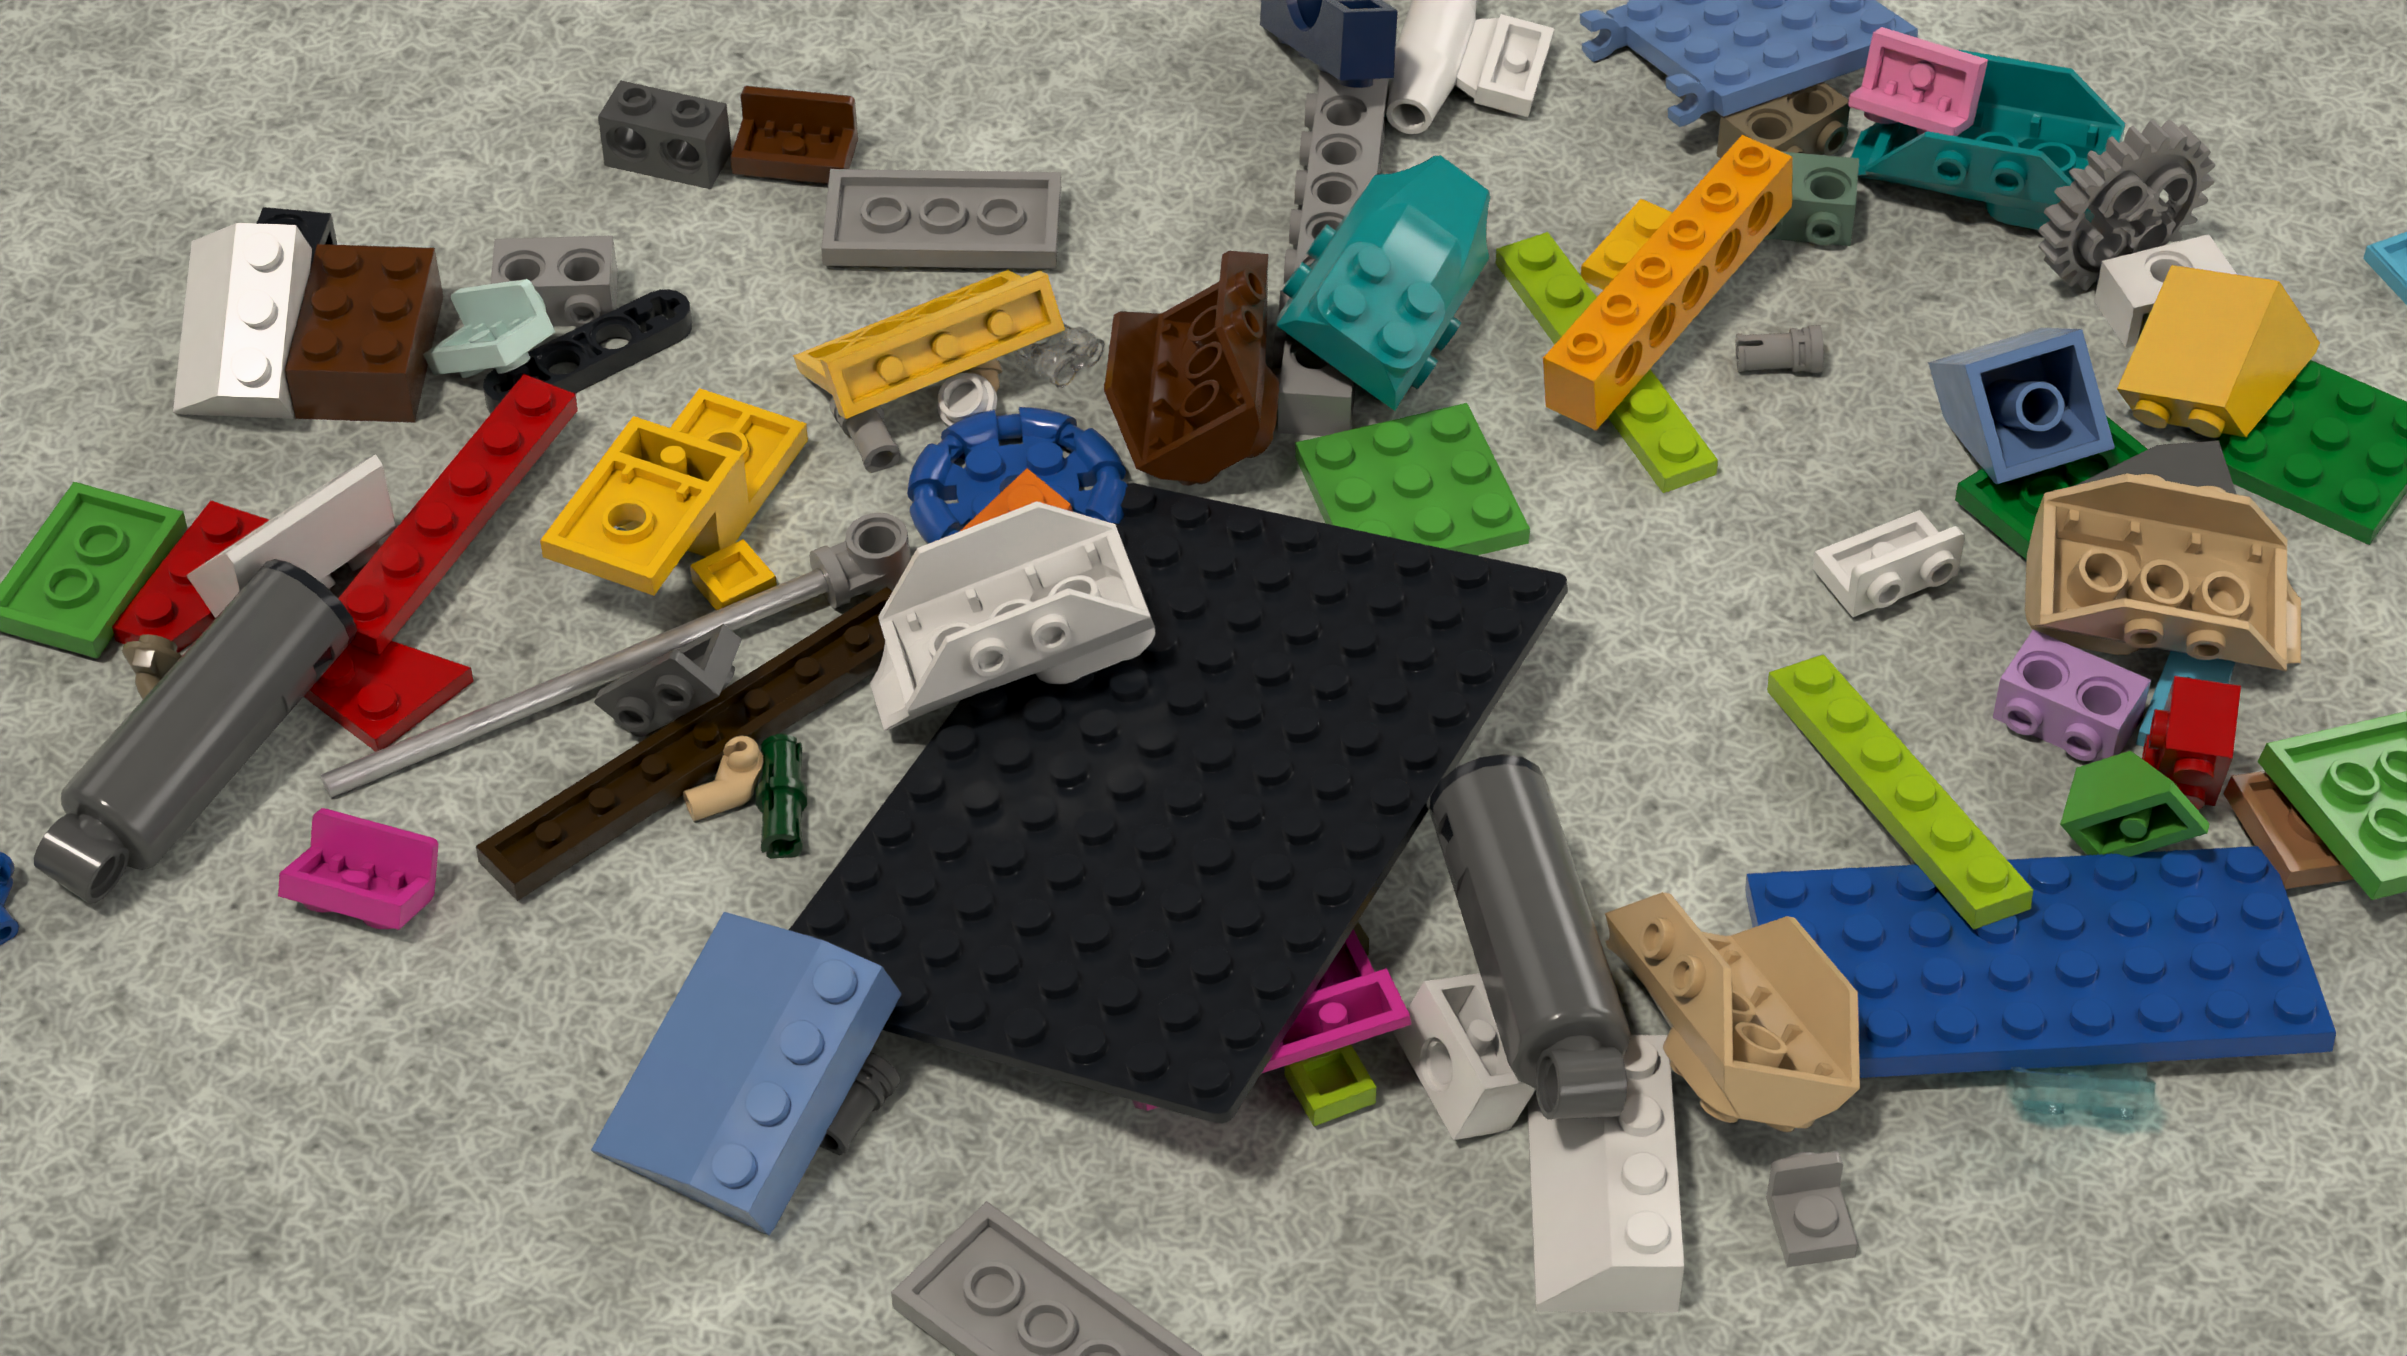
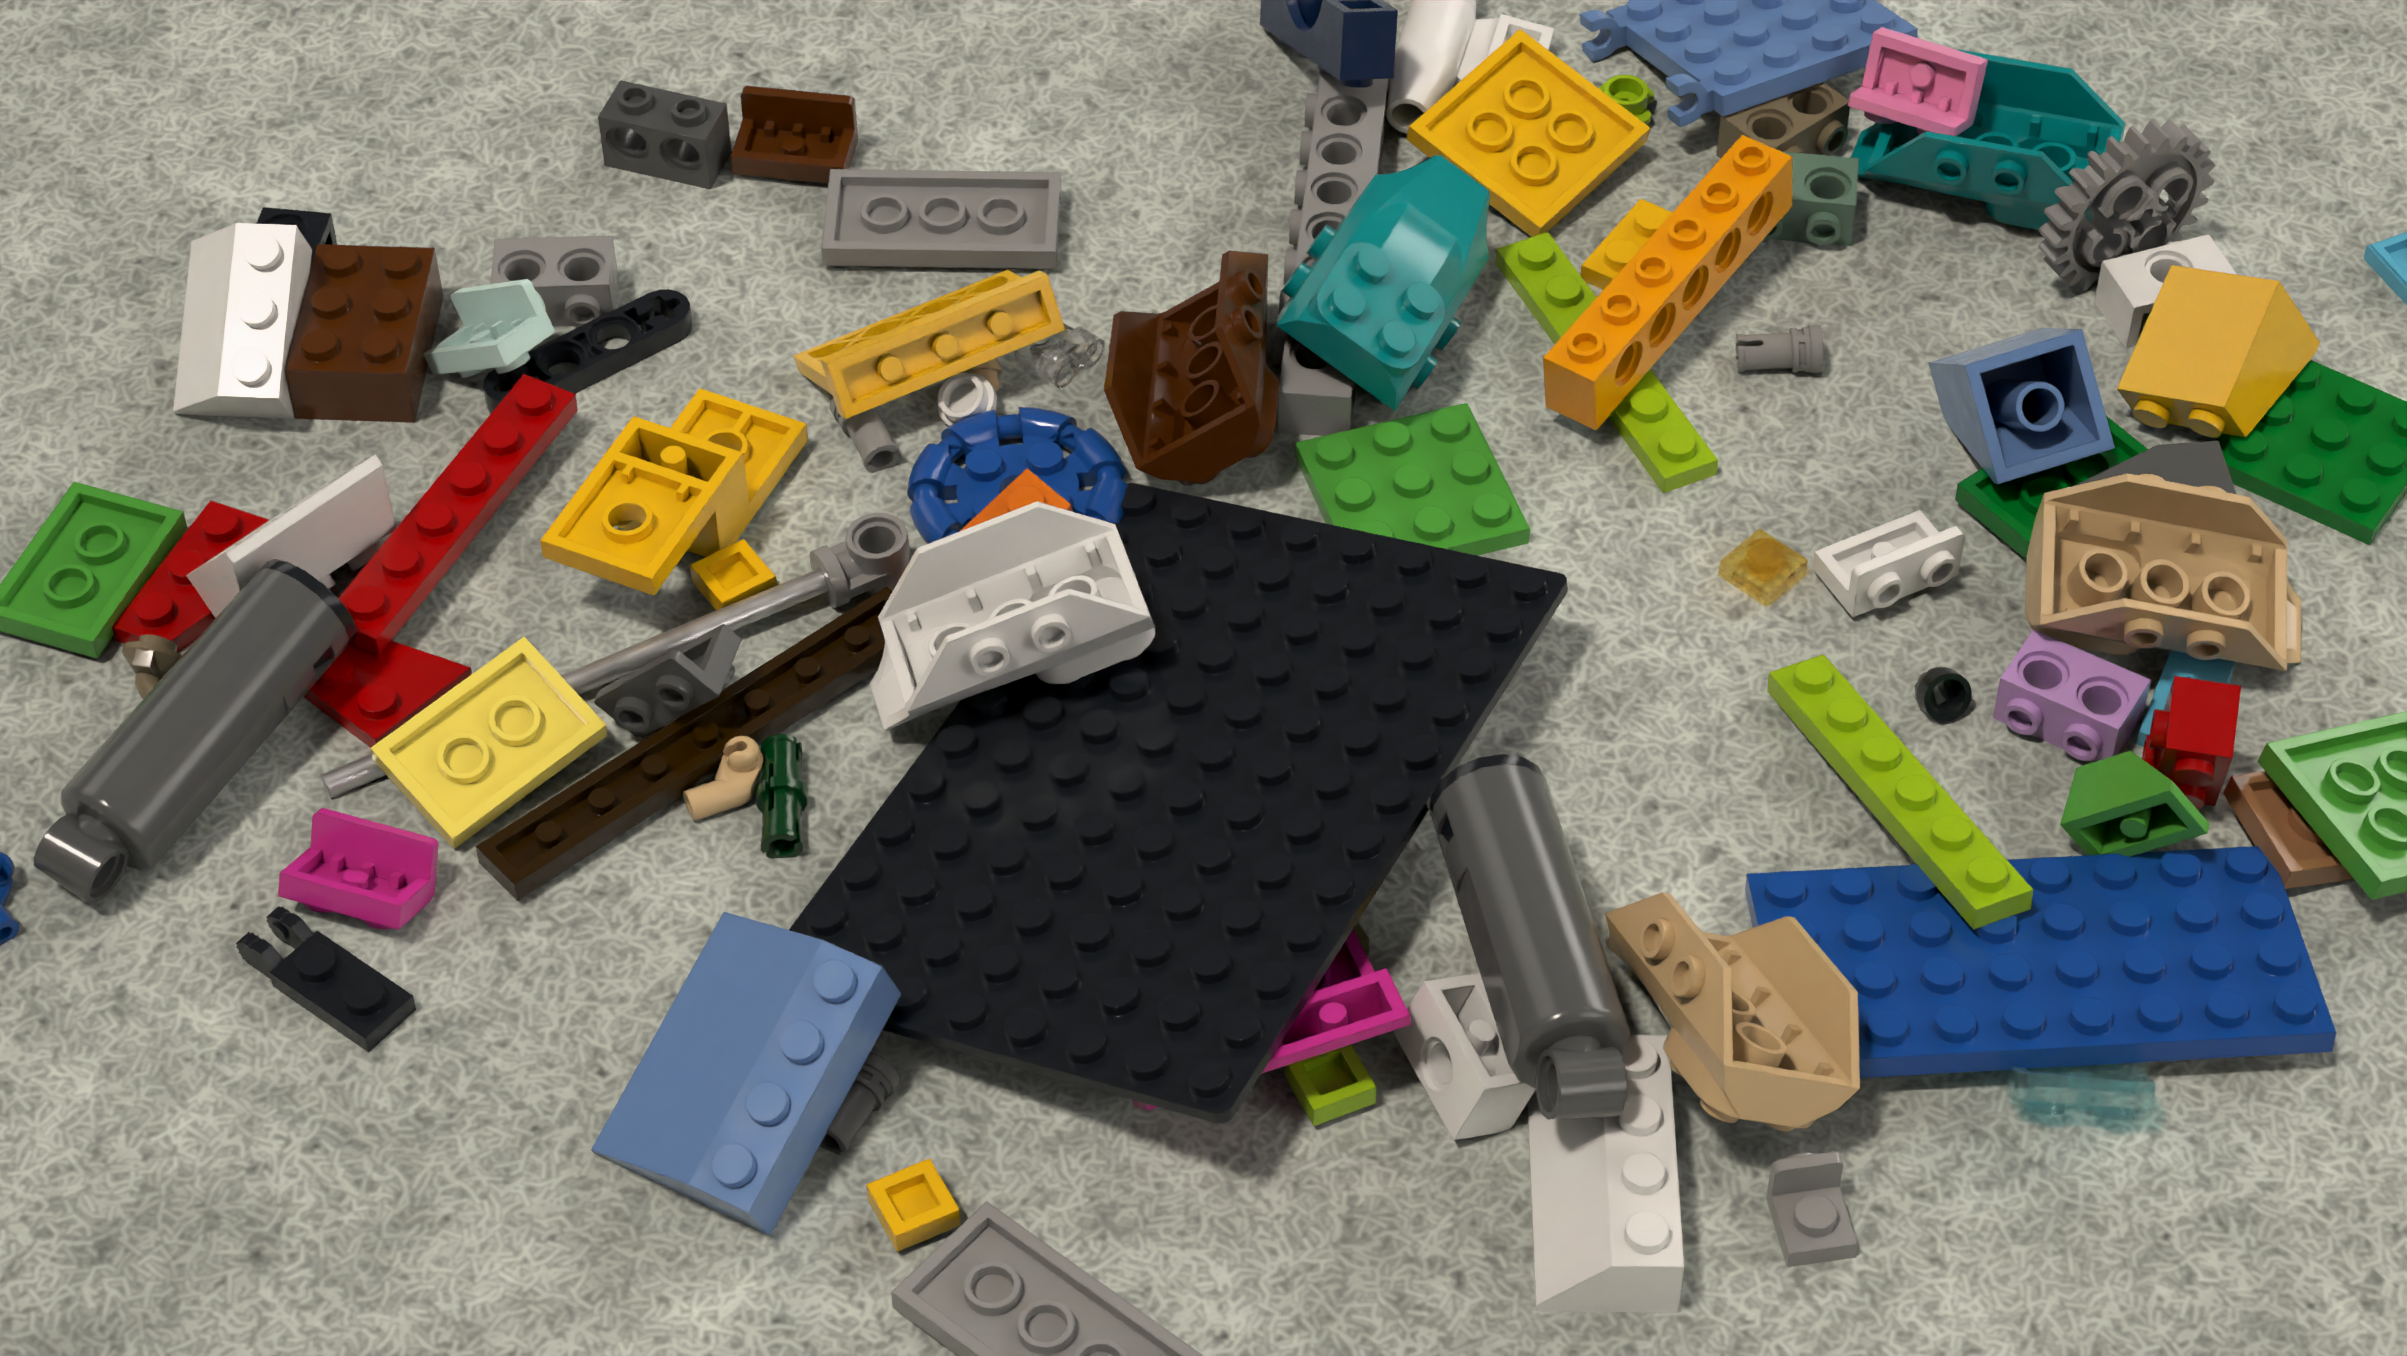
(328, 980): none -> black hinge
(488, 742): none -> light yellow plate
(913, 1205): none -> yellow plate
(1529, 133): none -> yellow plate
(1631, 94): none -> lime plate
(1763, 567): none -> clear yellow plate
(1953, 688): none -> black hinge

